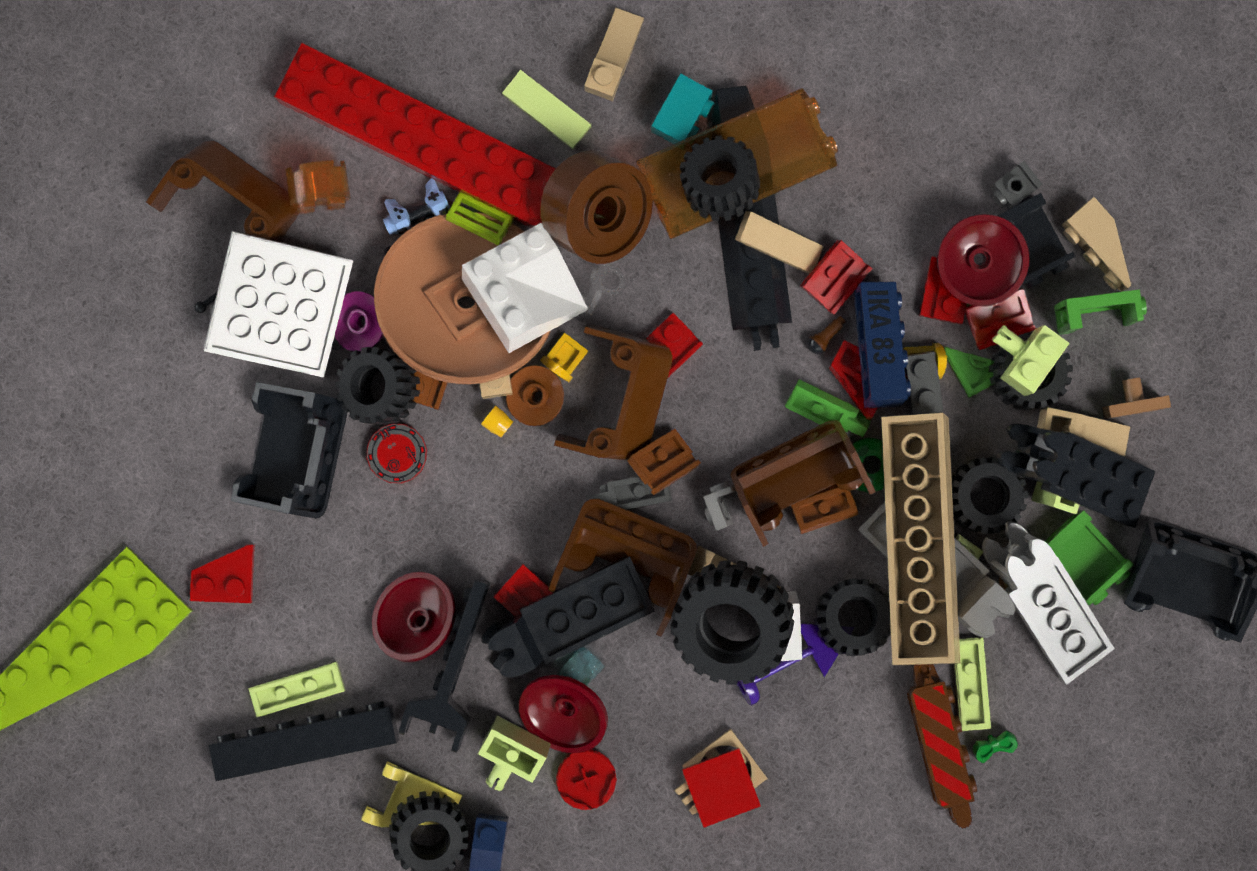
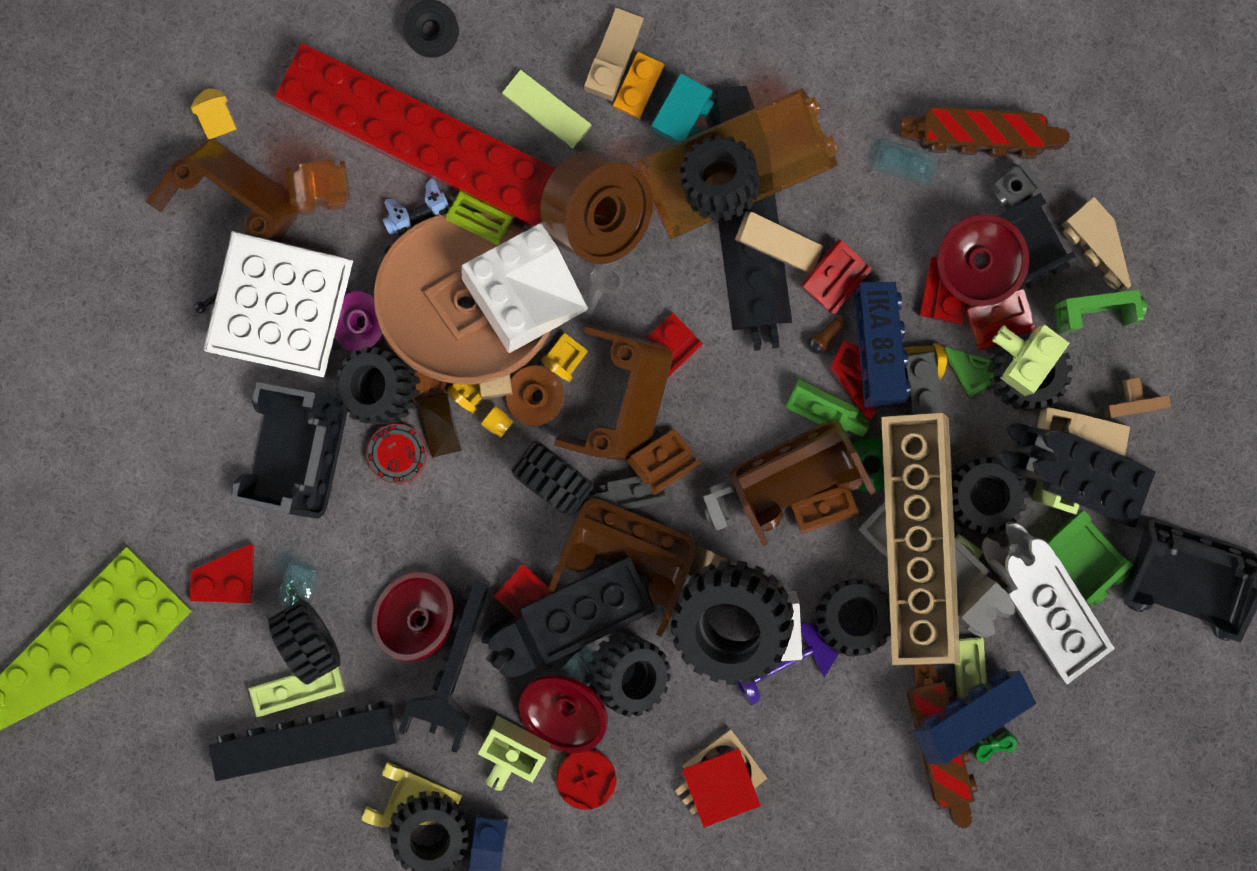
(213, 113): none -> yellow tile
(297, 585): none -> clear light blue rock
(304, 642): none -> black tyre
(421, 14): none -> black tyre
(439, 424): none -> dark brown slope
(465, 395): none -> yellow tile
(552, 478): none -> black tyre
(638, 85): none -> light orange plate
(644, 686): none -> black tyre
(905, 163): none -> clear light blue plate
(974, 716): none -> dark blue brick
(983, 131): none -> reddish brown hinge

